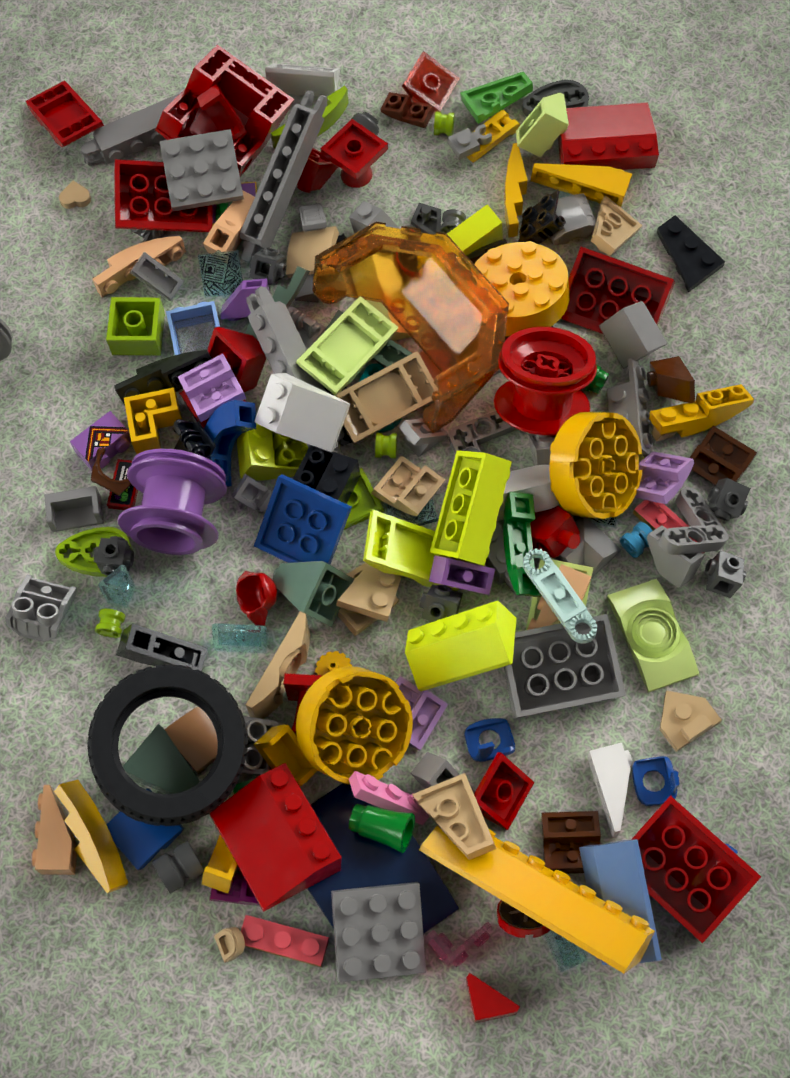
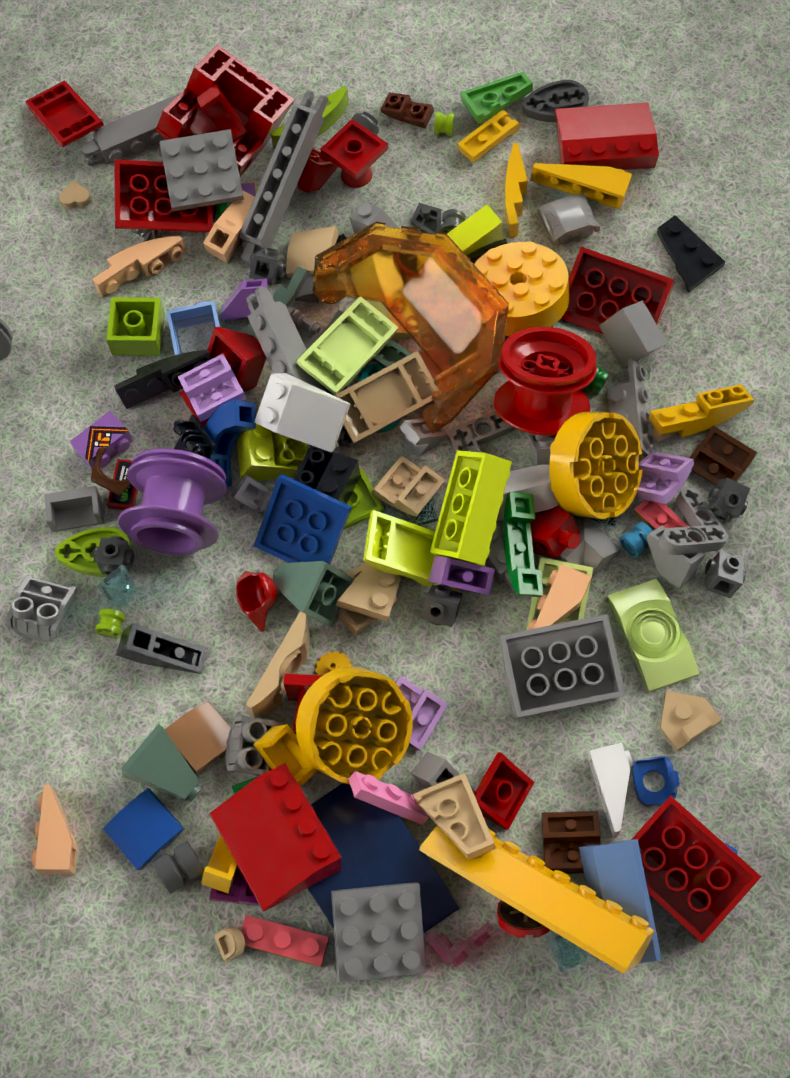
(96, 842): yellow slope -> none
(145, 686): black tyre -> none
(149, 413): yellow brick -> none
(156, 276): light grey plate -> none
(220, 272): clear light blue piece -> none
(240, 638): clear light blue slope -> none
(299, 79): white slope -> none
(312, 217): light grey slope -> none
(383, 825): green plant -> none
(386, 445): lime wheel -> none
(430, 82): clear red slope -> none
(461, 645): neon yellow slope -> none
(466, 143): light grey plate -> none
(486, 751): blue piece -> none
(487, 1002): red slope -> none
(541, 220): black hinge -> none
(543, 125): yellowish green slope -> none
(560, 596): light aqua plate -> none
(613, 227): tan wing -> none
(672, 379): reddish brown slope -> none

